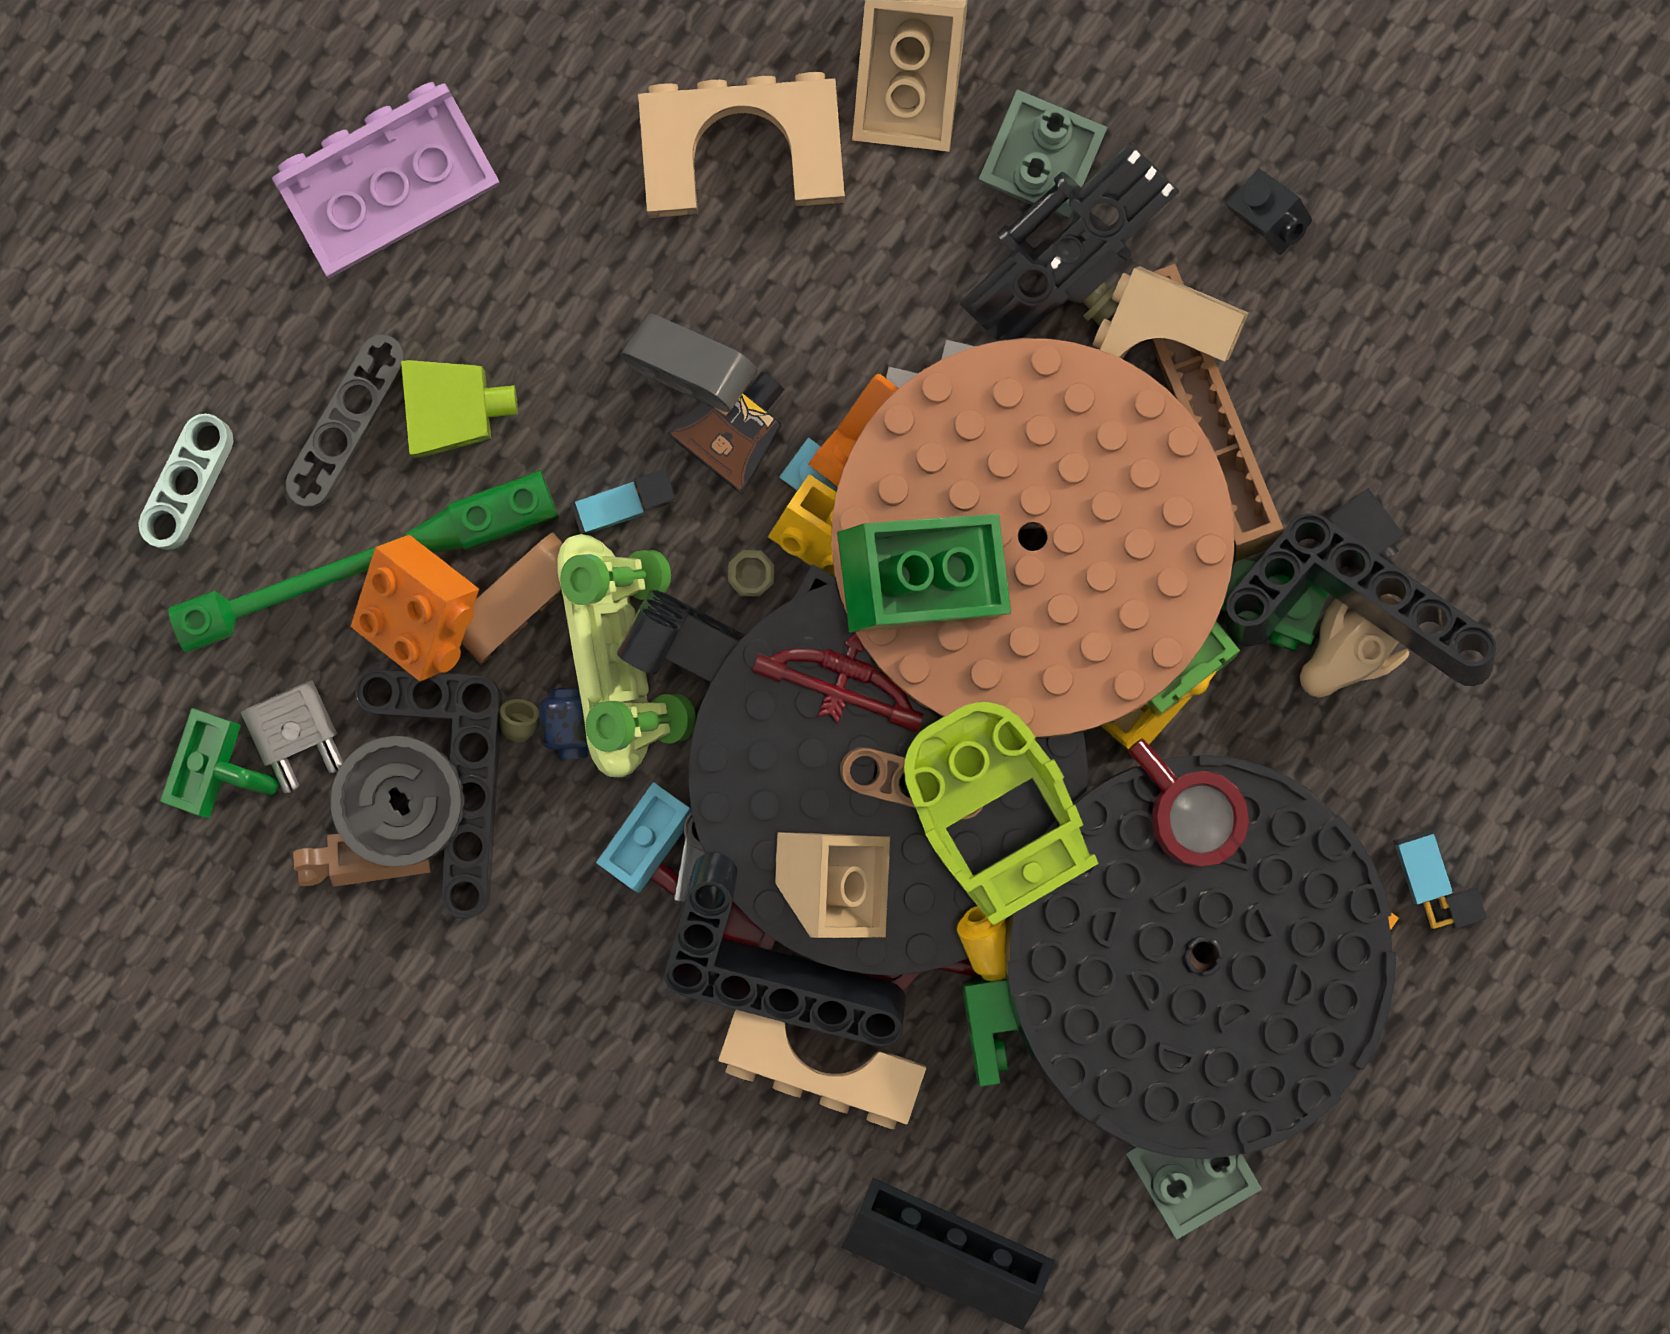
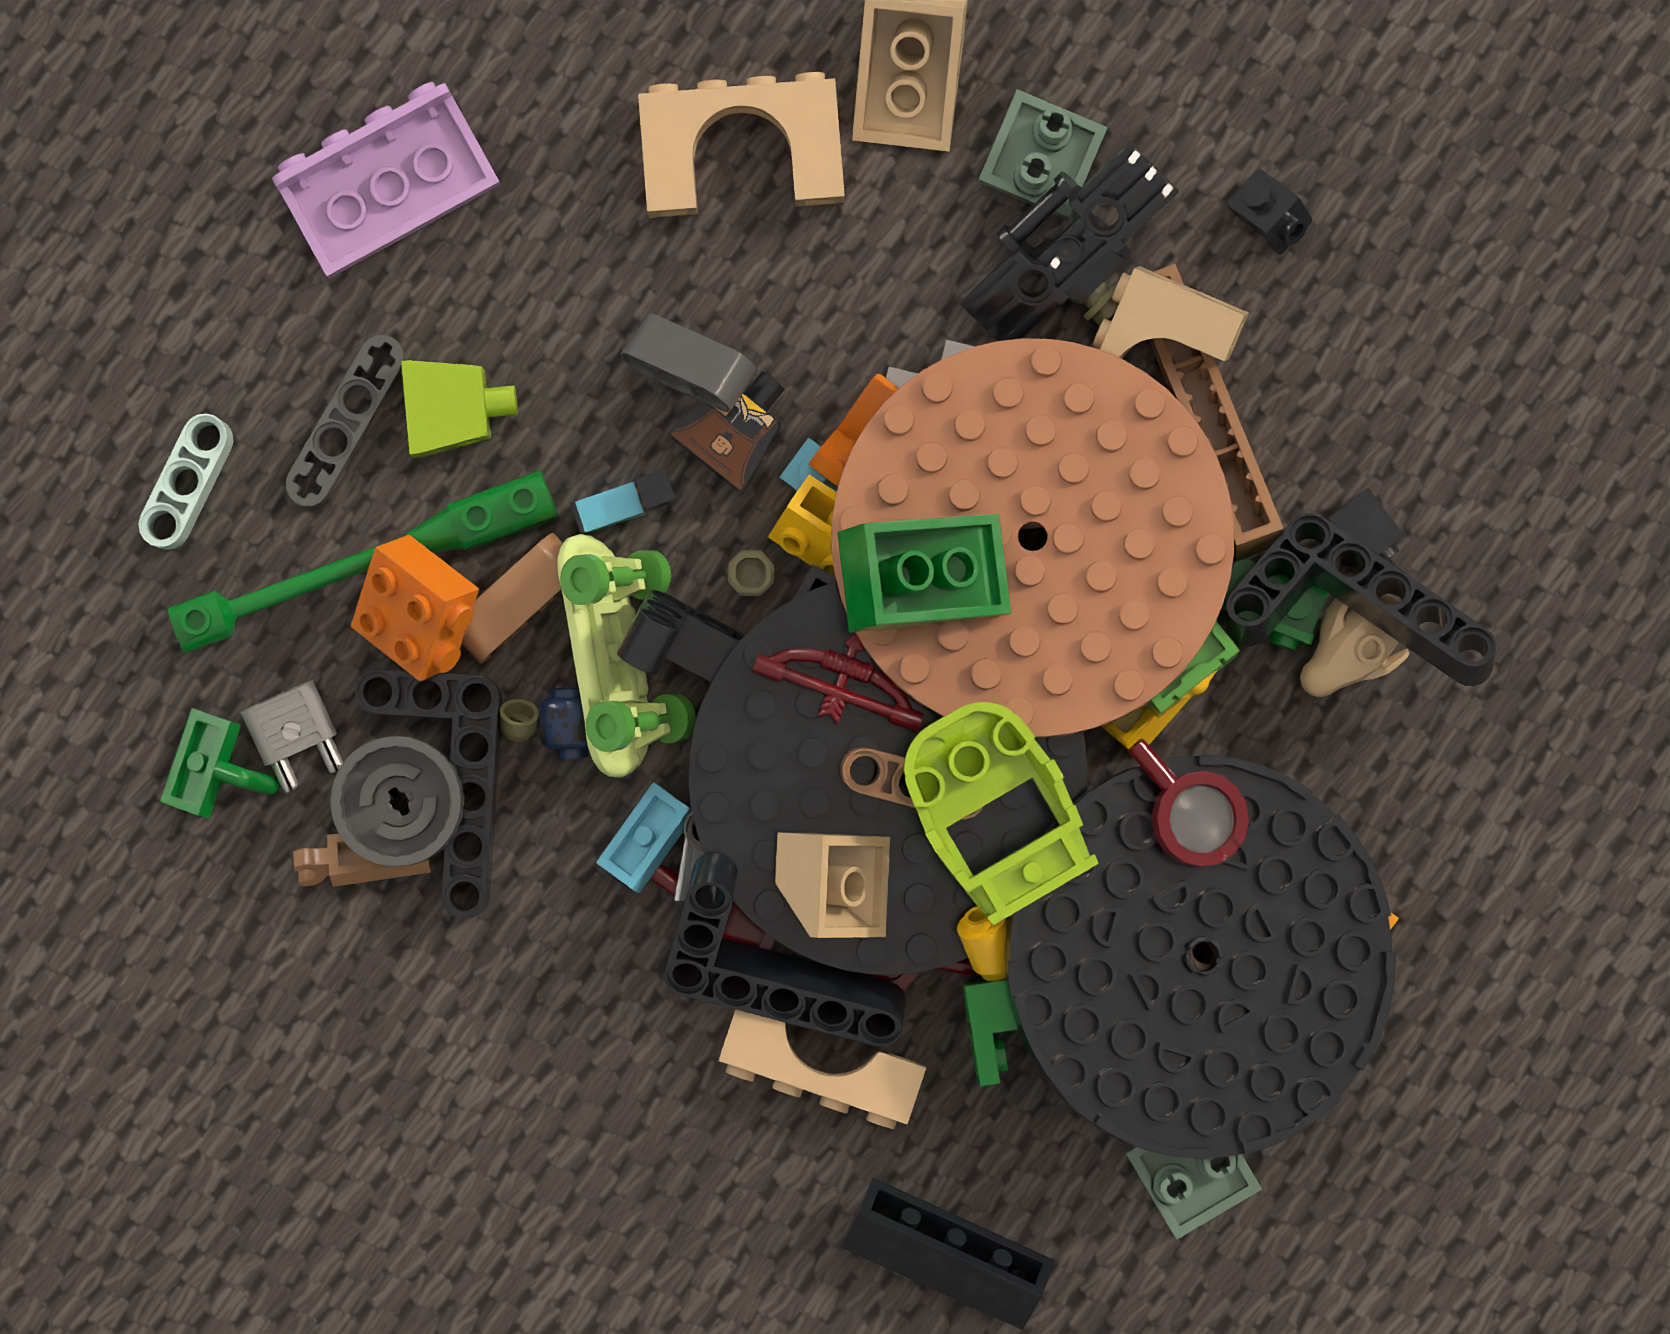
(1429, 880): piece -> none

